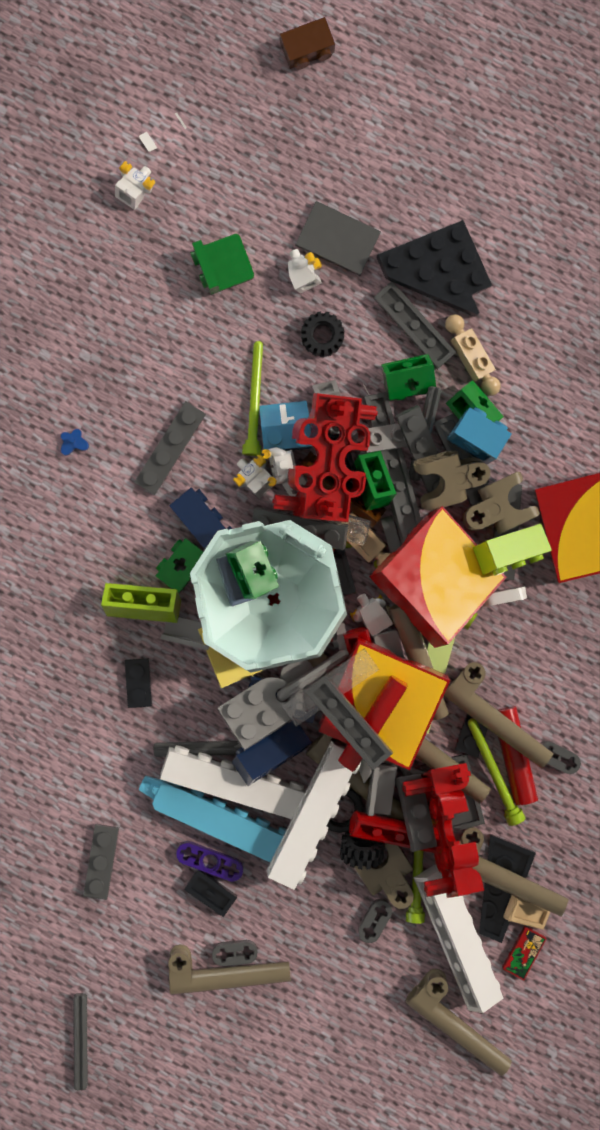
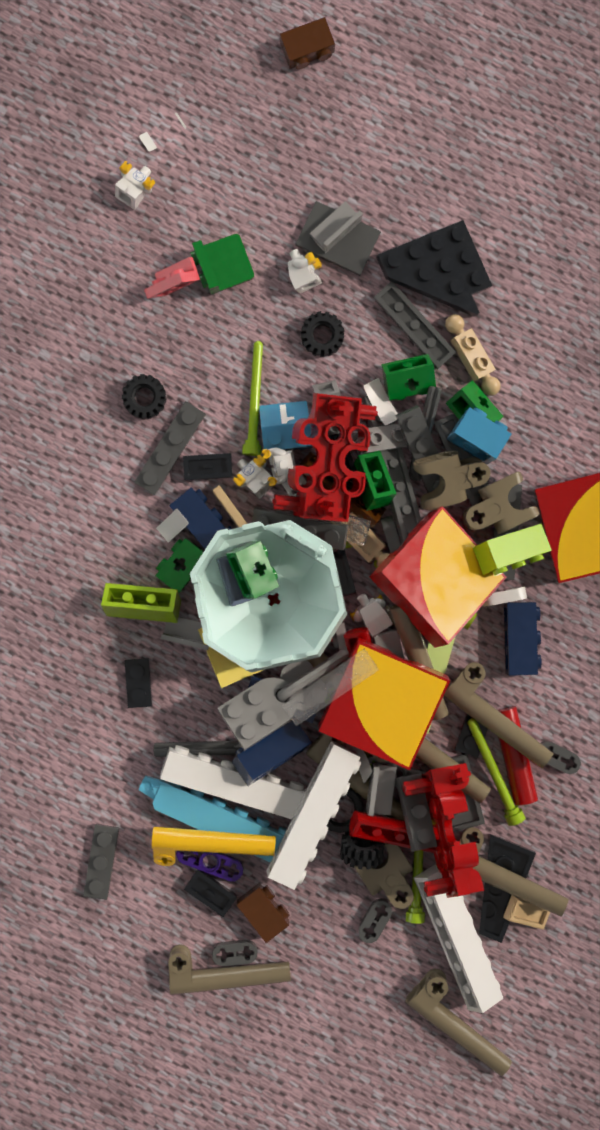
(73, 441): blue piece -> none
(80, 1041): dark grey axle -> none
(133, 386): none -> black tyre
(168, 840): none -> yellow axle
(172, 525): none -> white sticker
(173, 278): none -> coral bracket
(207, 466): none -> black plate
(229, 506): none -> tan tile
(263, 911): none -> reddish brown brick
(336, 226): none -> light grey panel
(349, 722): dark grey plate -> none
(376, 717): red brick -> none
(380, 399): none -> white sticker
(521, 638): none -> dark blue brick
(524, 952): tile -> none

